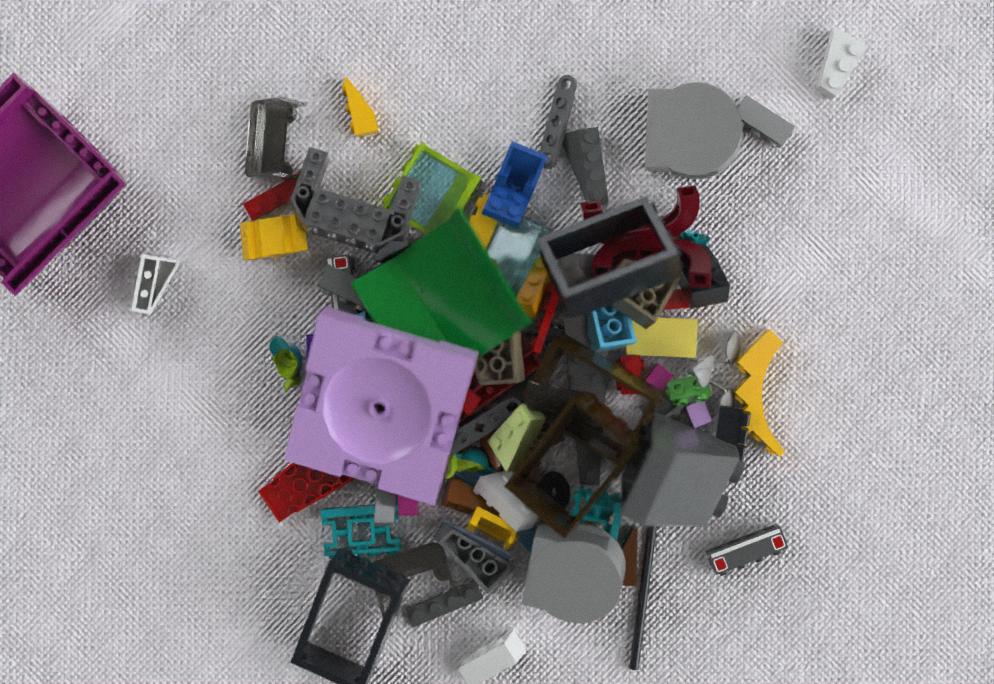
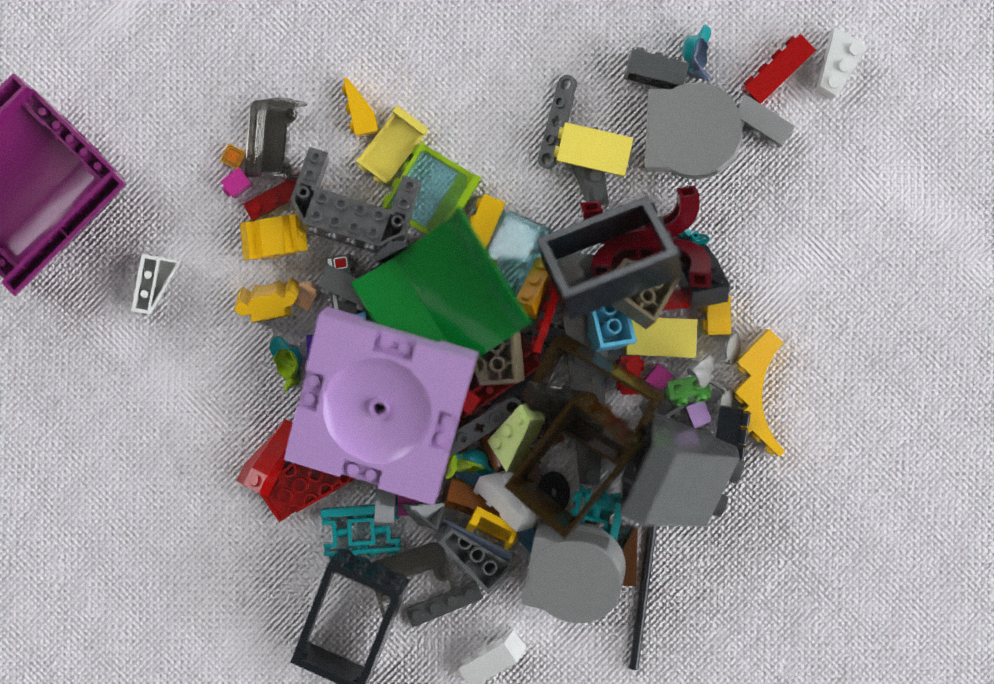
(233, 156): none -> tile
(236, 183): none -> dark pink brick
(267, 300): none -> yellow slope
(267, 462): none -> red wedge
(306, 295): none -> light nougat bracket
(392, 146): none -> light yellow panel
(425, 514): none -> dark grey slope
(514, 184): blue bracket -> none
(593, 149): none -> light yellow panel
(655, 69): none -> dark grey brick
(695, 53): none -> hair
(717, 319): none -> yellow brick
(747, 549): dark grey brick -> none
(779, 69): none -> red brick

